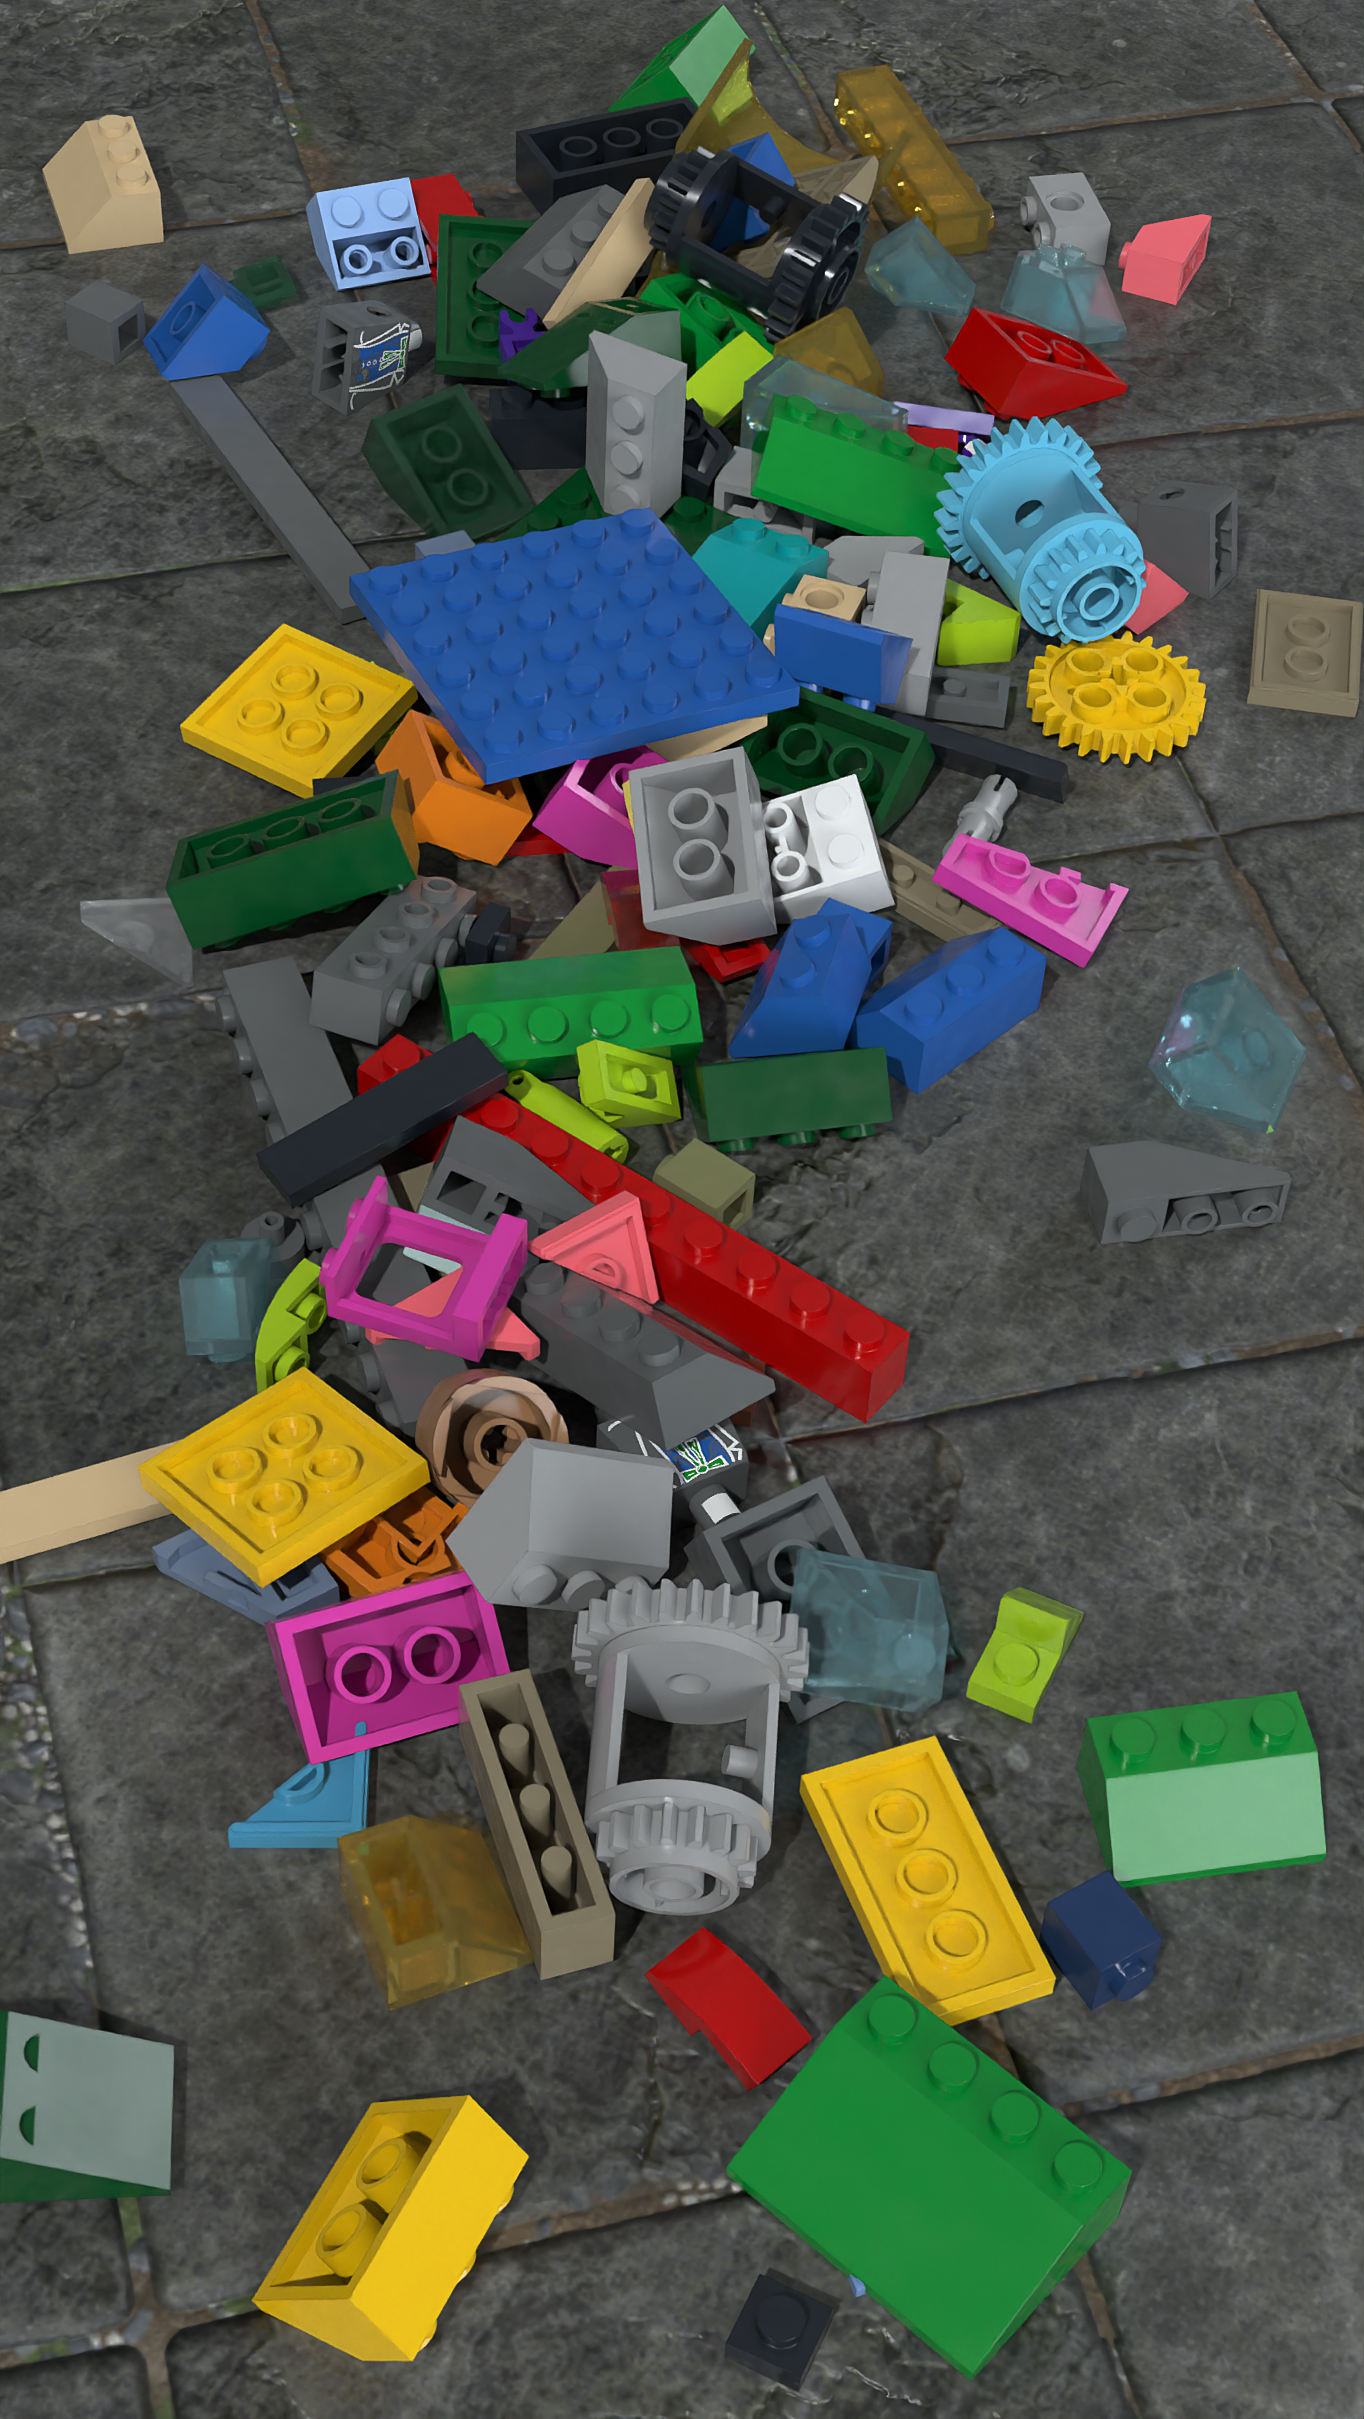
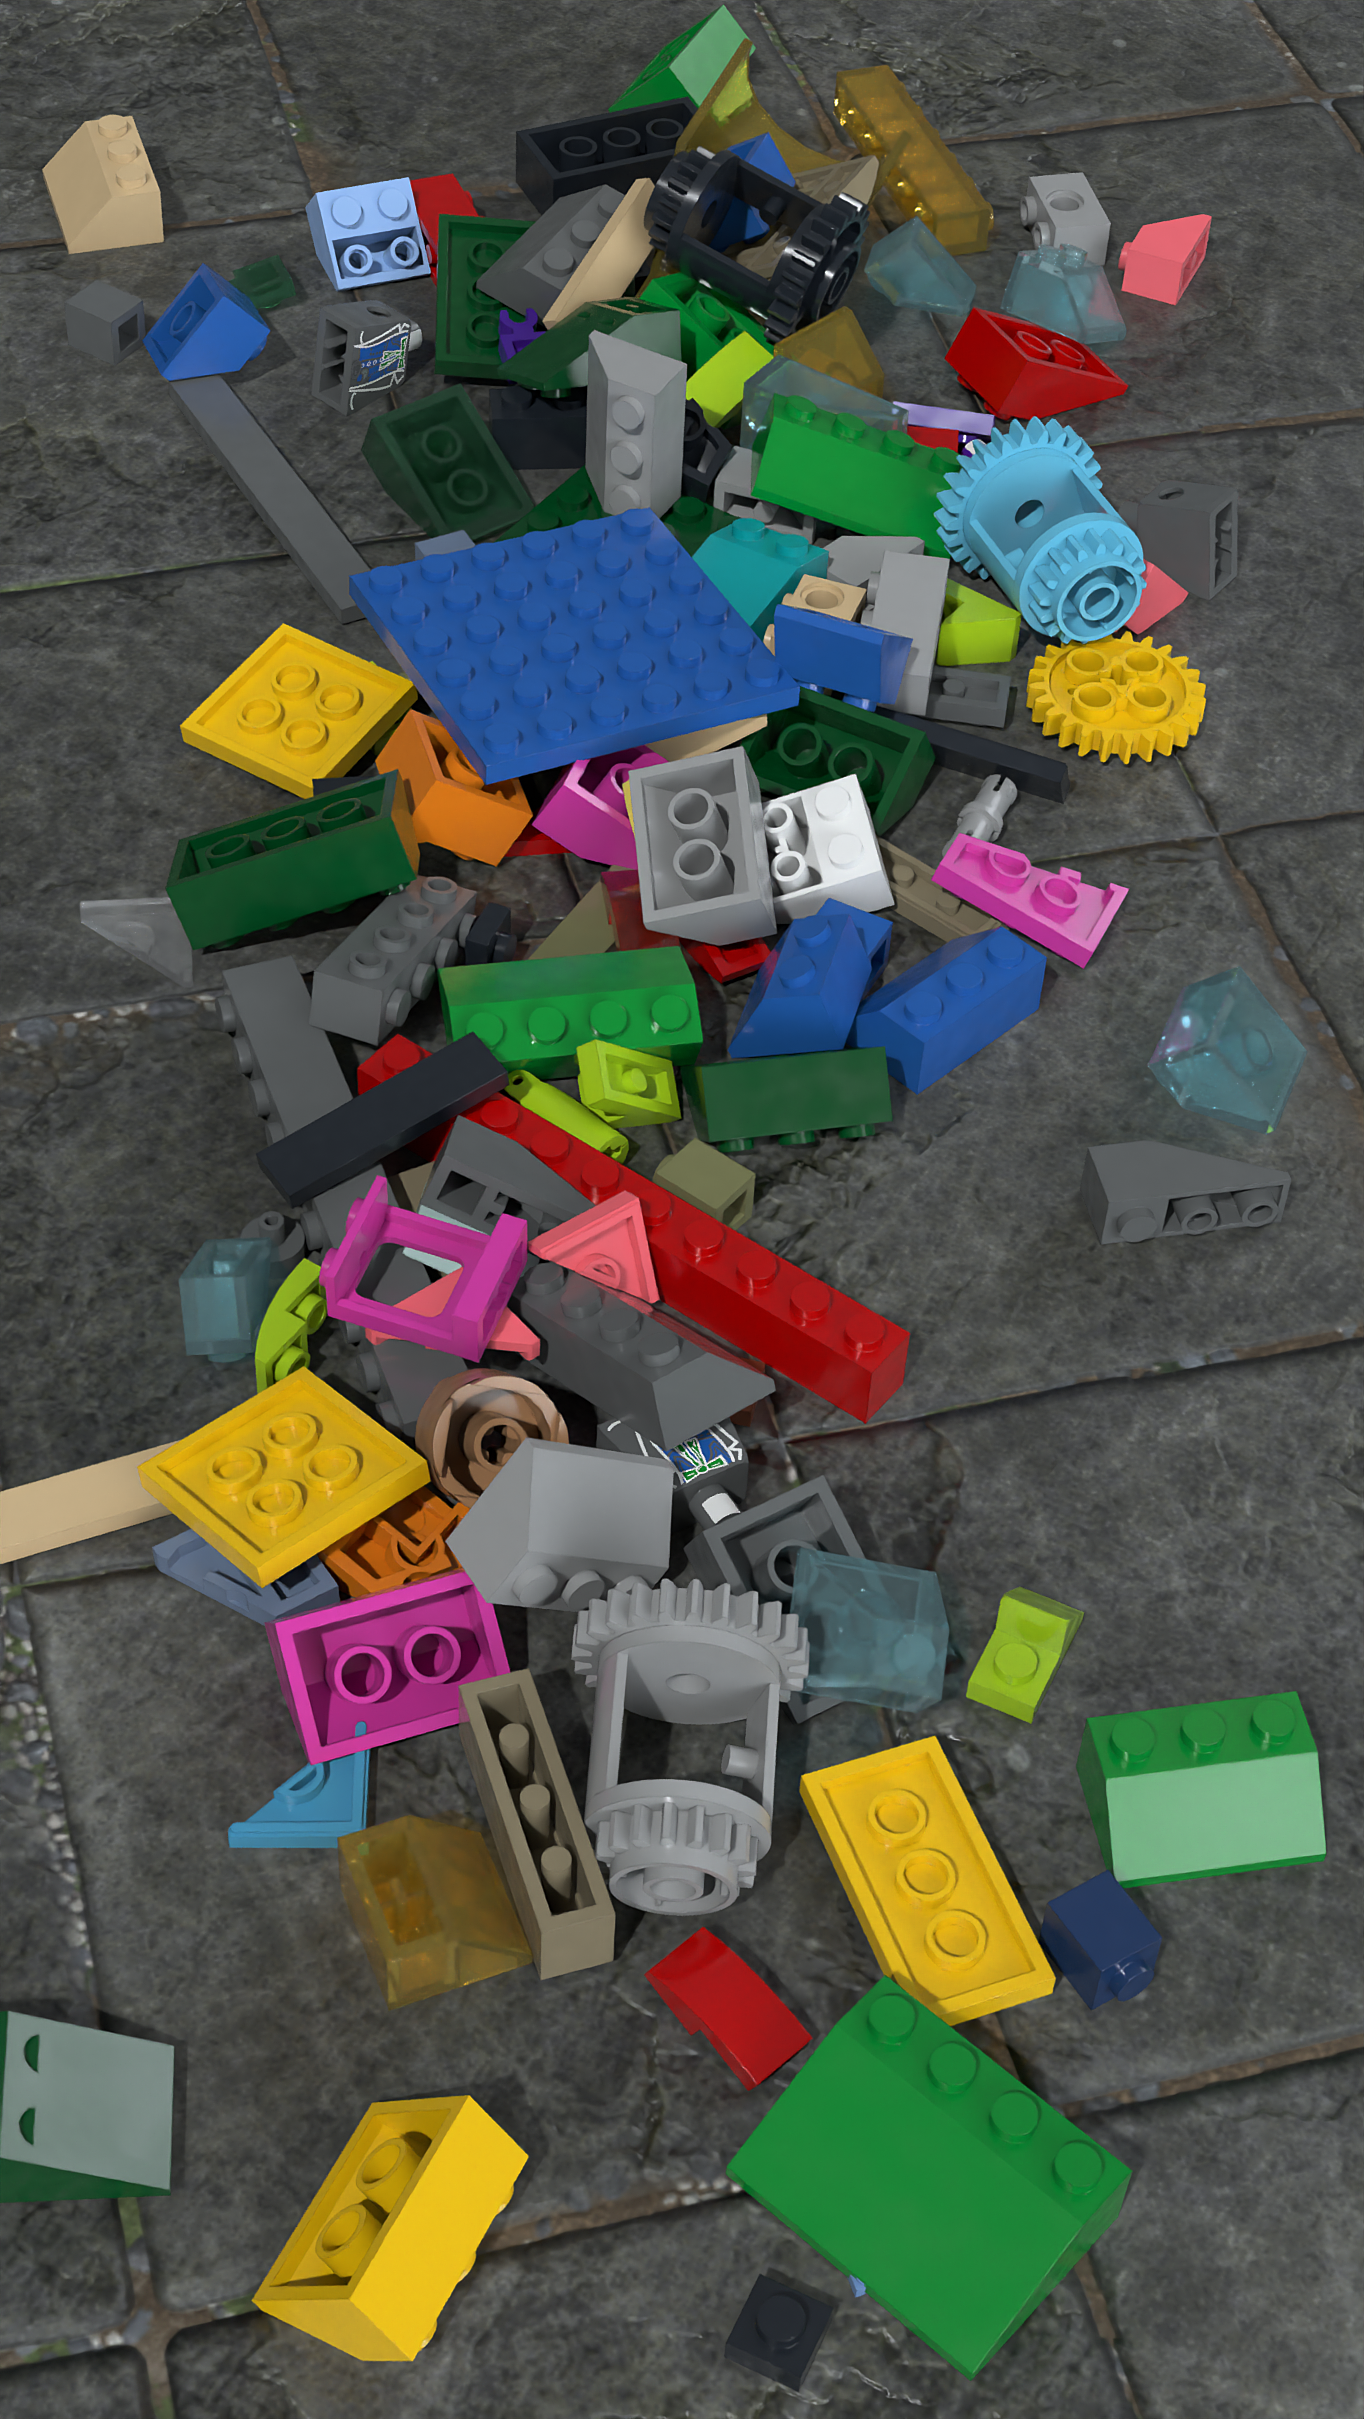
(1305, 653): dark tan tile -> none

